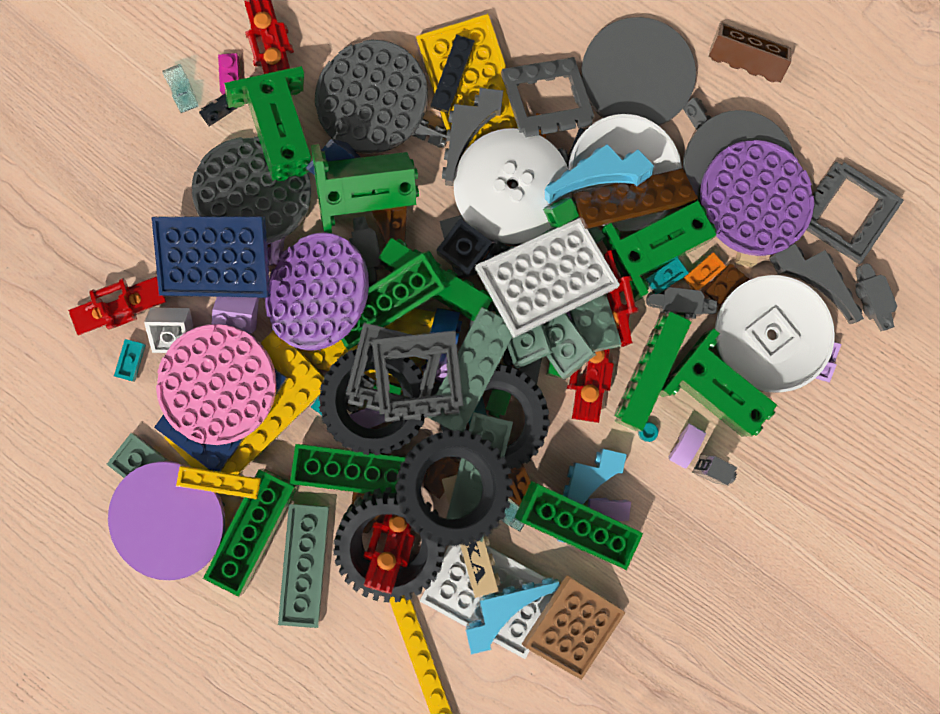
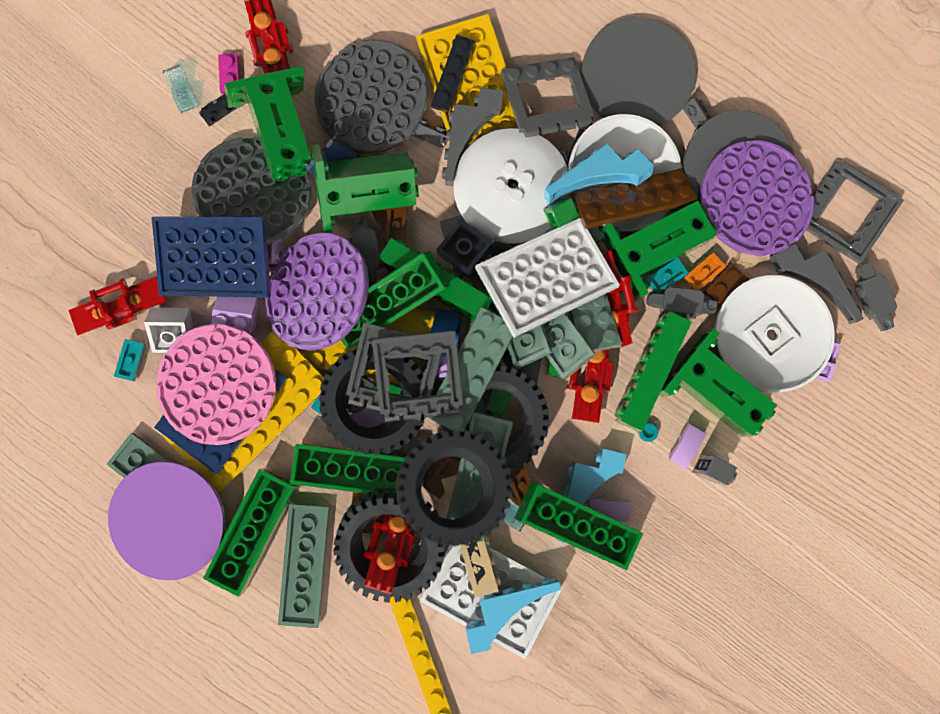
(218, 482): yellow tile -> none
(573, 627): medium nougat plate -> none
(750, 53): reddish brown slope -> none

